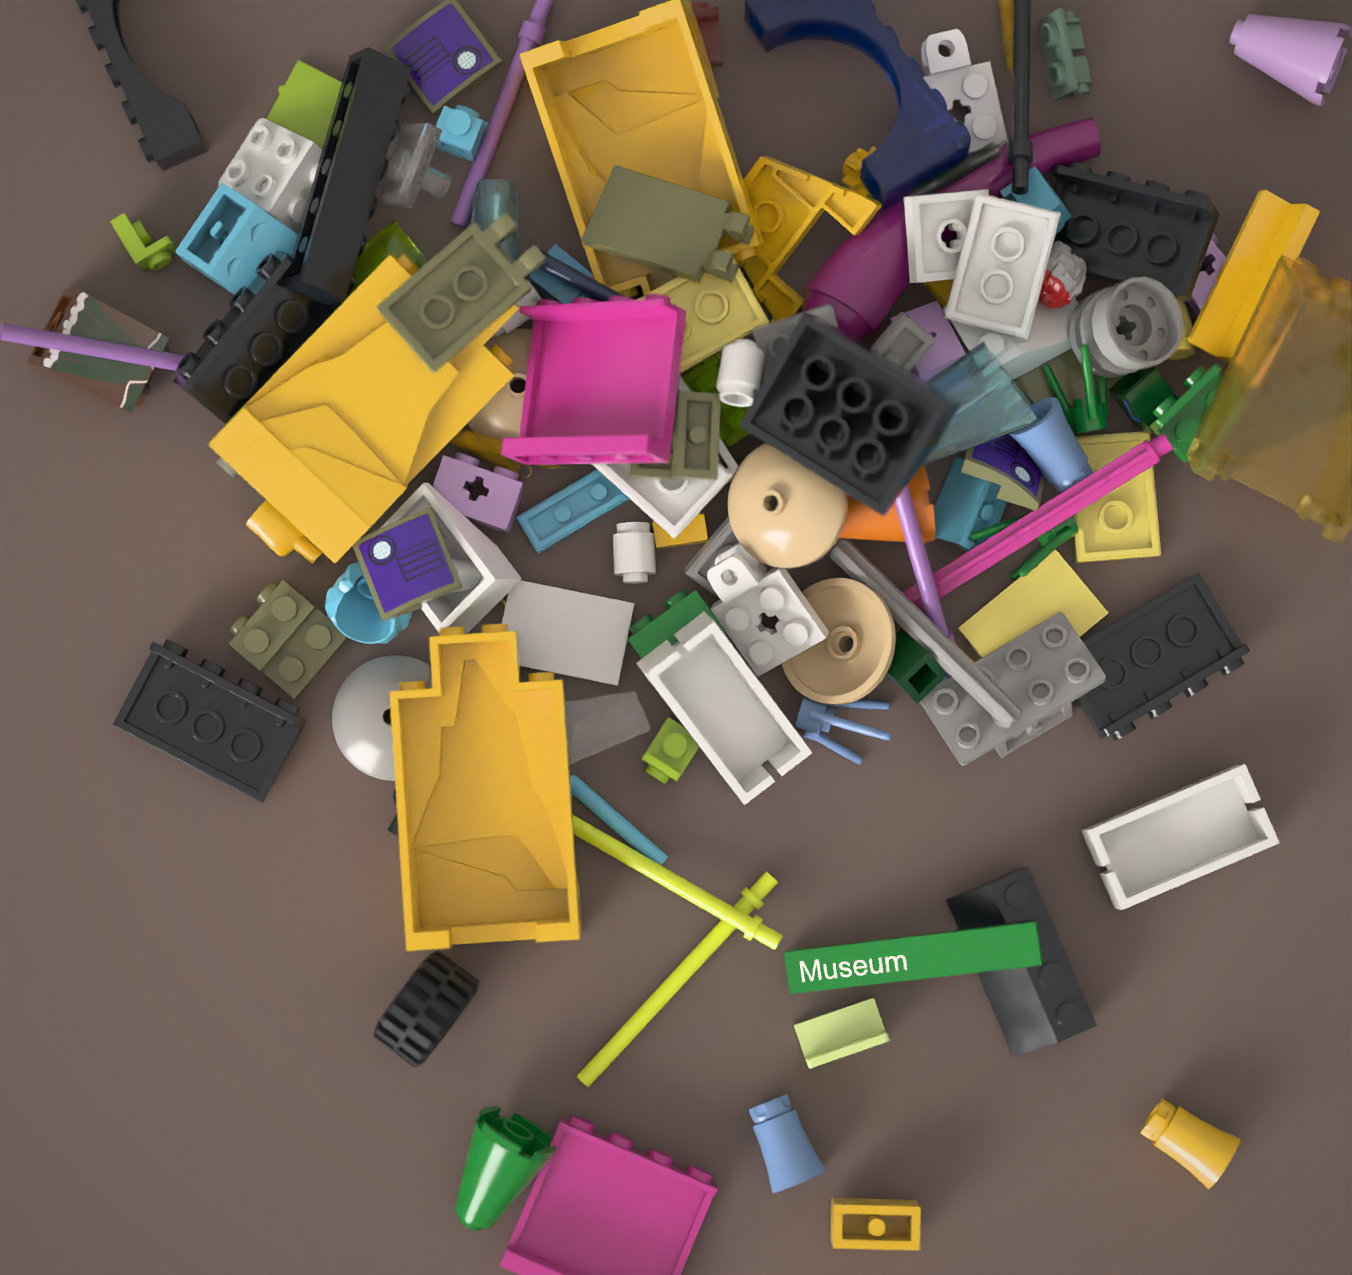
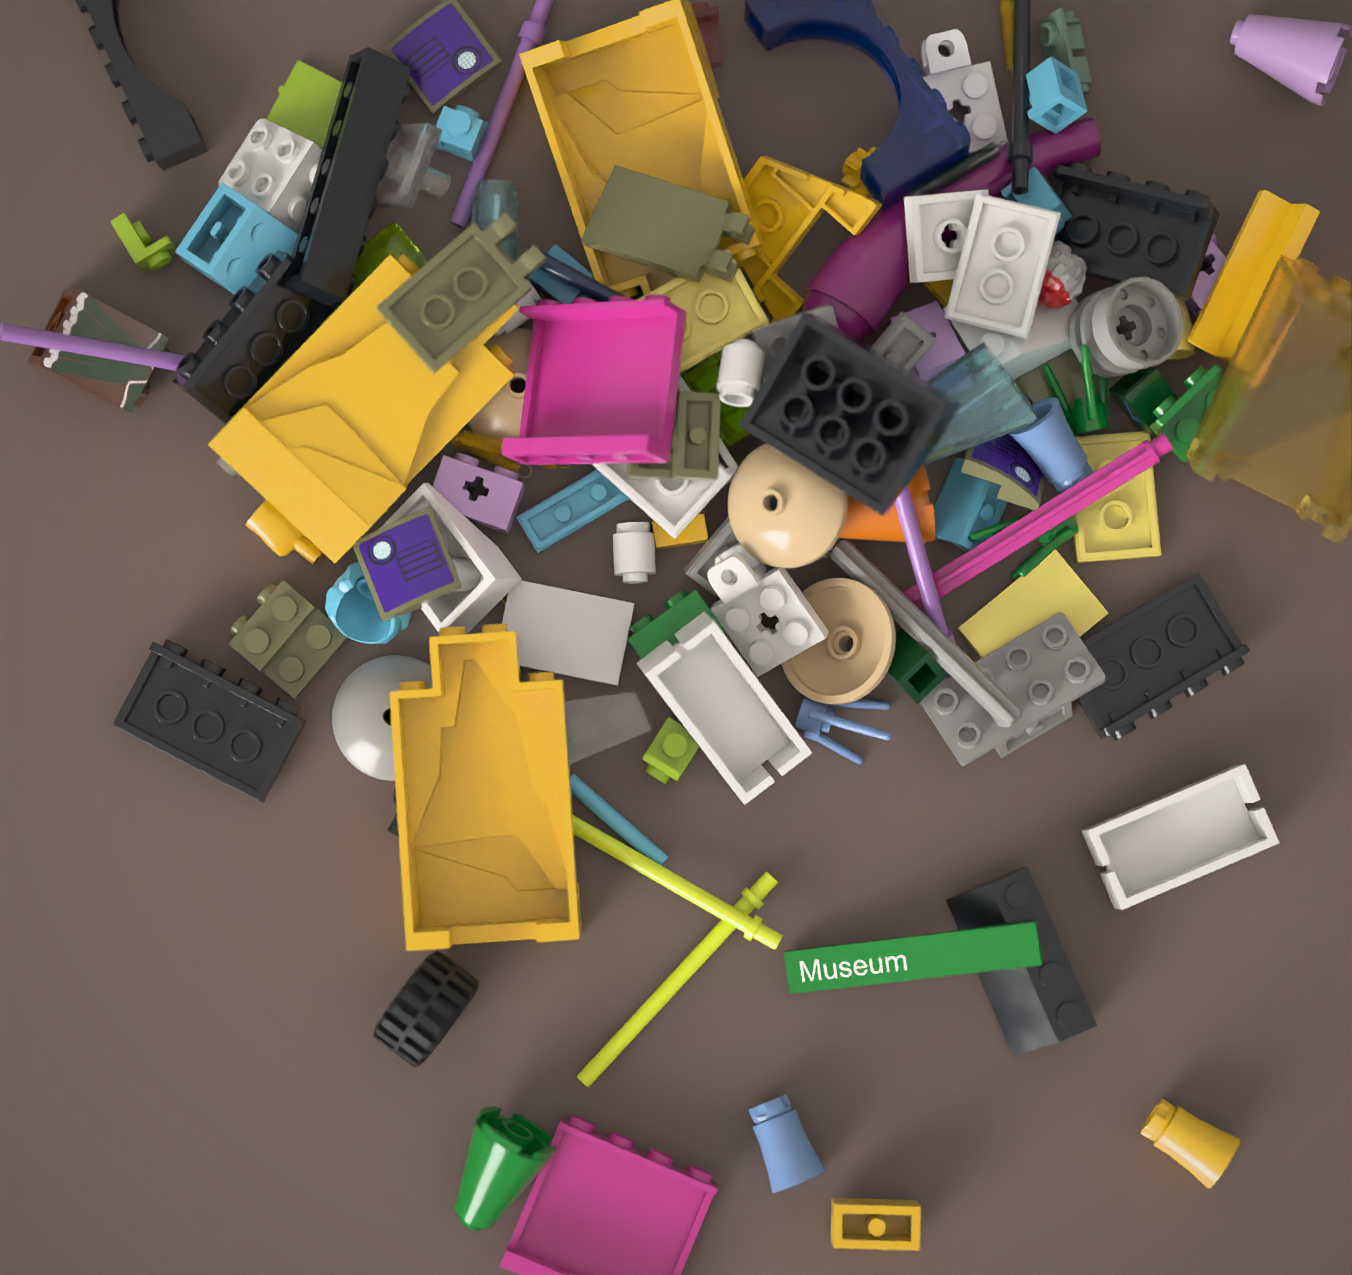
(841, 1032): yellowish green panel -> none
(1055, 95): none -> medium azure brick

